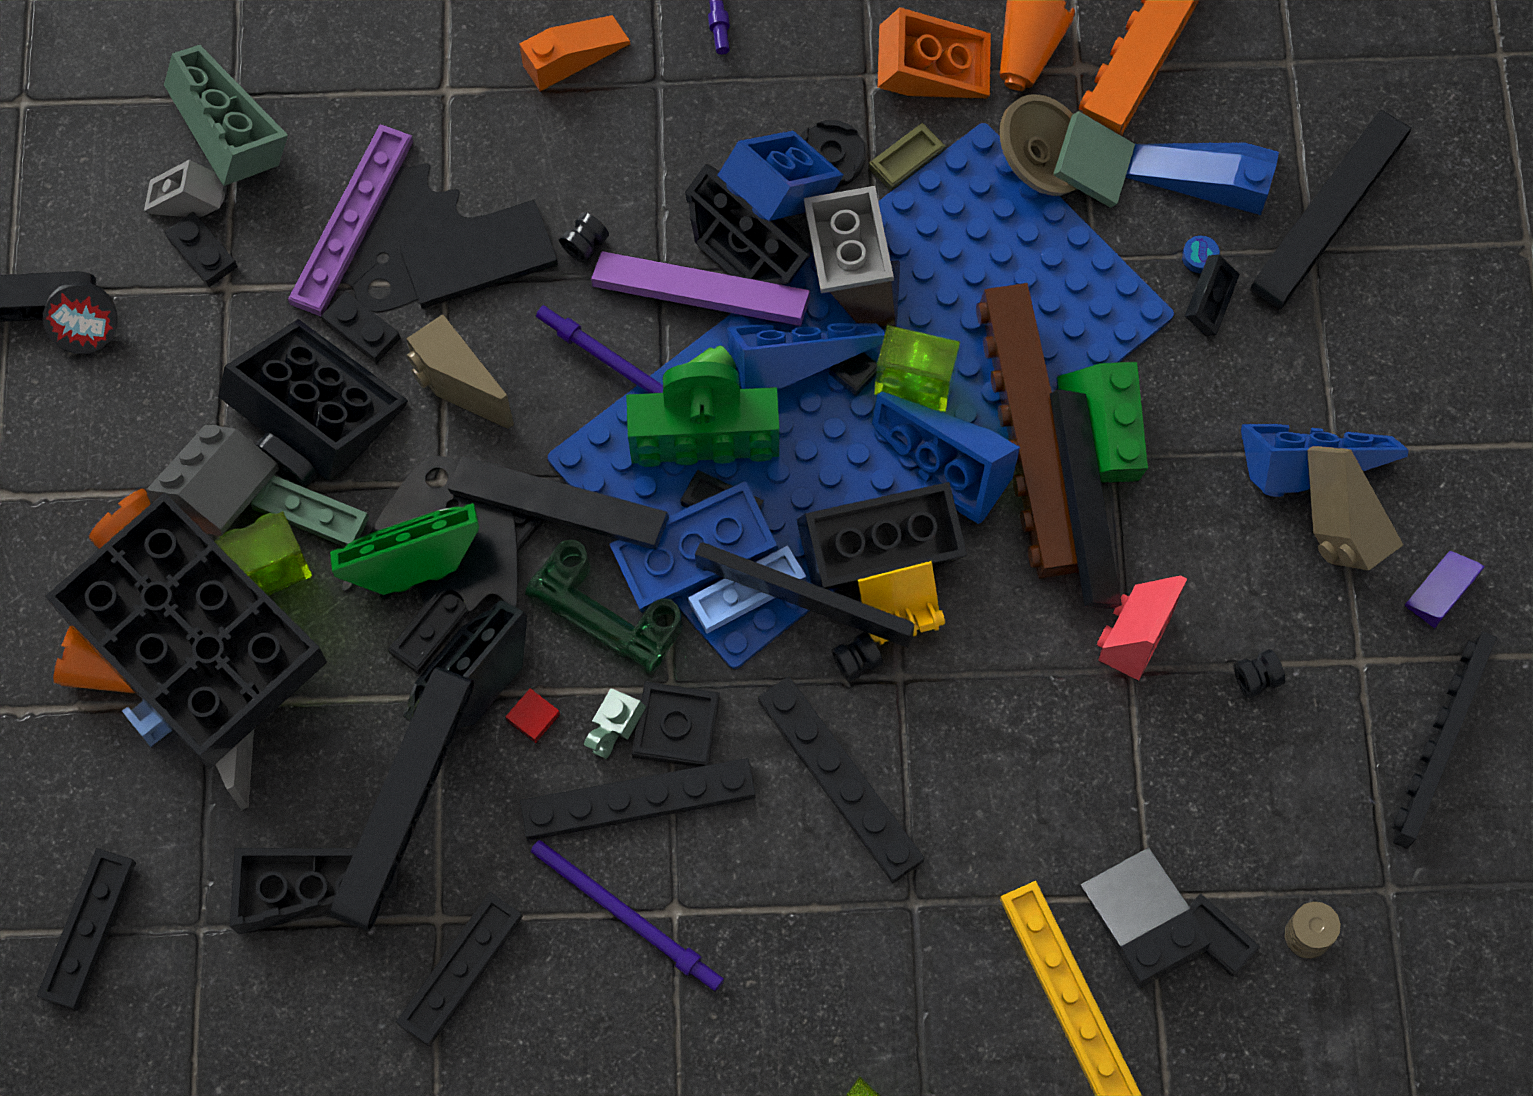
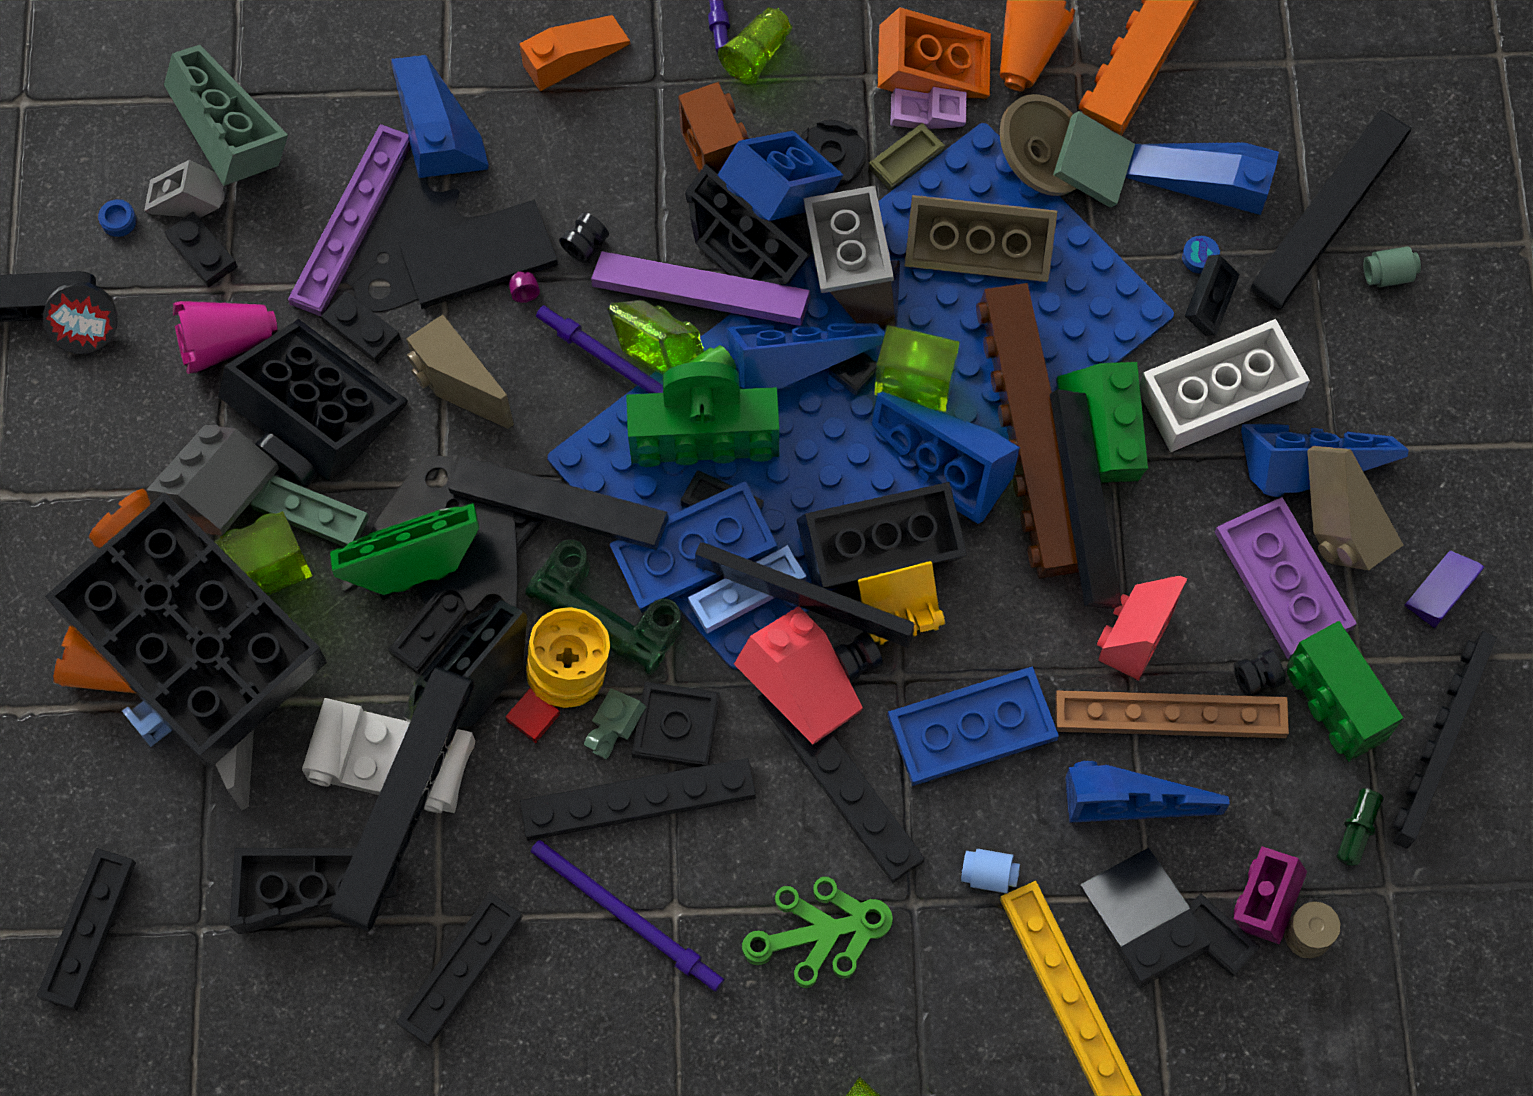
(117, 218): none -> blue tile
(219, 331): none -> dark pink cone
(359, 748): none -> white piece
(437, 126): none -> blue wedge
(523, 287): none -> magenta hinge
(572, 639): none -> yellow wheel
(654, 335): none -> clear neon green slope
(709, 125): none -> dark orange brick
(755, 45): none -> clear neon green plant
(800, 674): none -> coral slope
(823, 930): none -> bright green plant
(934, 109): none -> lavender slope
(972, 726): none -> blue plate
(980, 238): none -> dark tan slope
(990, 870): none -> light blue brick
(1120, 794): none -> blue wedge
(1171, 714): none -> medium nougat plate
(1223, 385): none -> white brick
(1269, 894): none -> magenta brick
(1283, 574): none -> medium lavender plate
(1343, 691): none -> green brick
(1359, 827): none -> dark green axle
(1391, 267): none -> sand green brick

